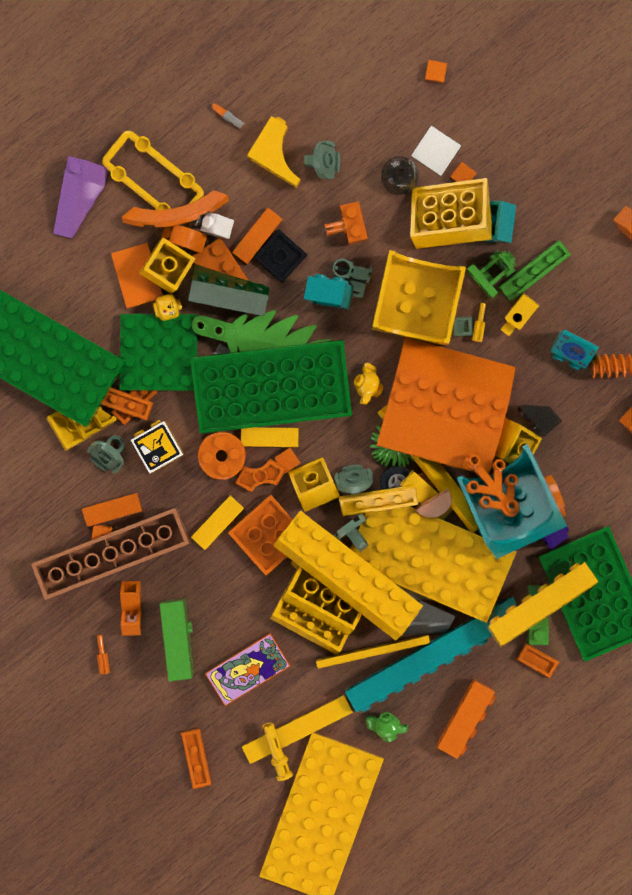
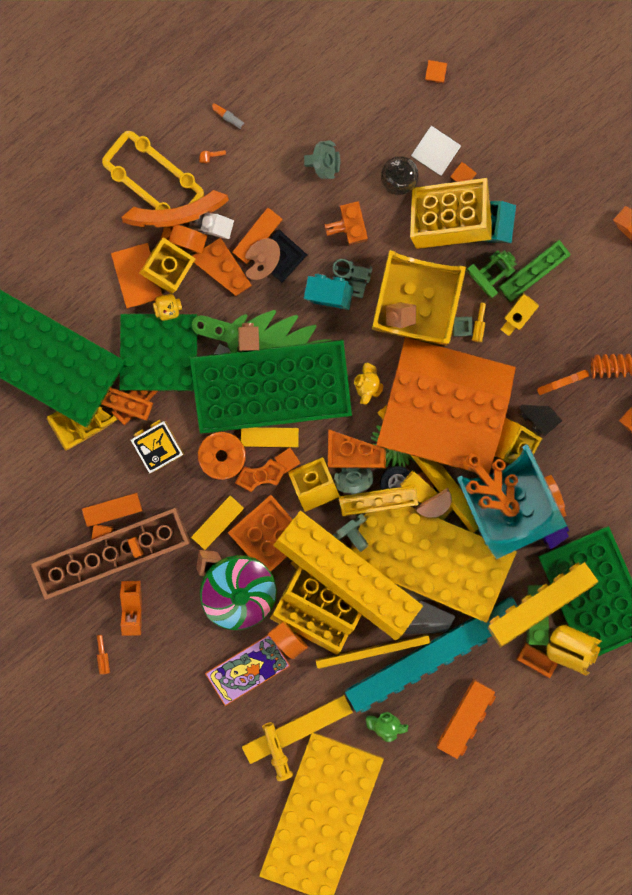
(80, 189): medium lavender wedge -> none
(105, 455): sand green tile -> none
(135, 547): none -> orange tile
(177, 639): bright green brick -> none
(196, 758): orange tile -> none
(204, 156): none -> orange hand
(206, 560): none -> nougat brick
(227, 291): wedge -> none
(238, 592): none -> dish
(248, 337): none -> nougat brick
(264, 253): none -> nougat piece
(268, 151): yellow arch -> none
(287, 641): none -> orange brick
(353, 453): none -> orange wing
(401, 315): none -> nougat brick
(563, 382): none -> orange tile
(573, 350): teal slope -> none
(573, 649): none -> yellow cylinder

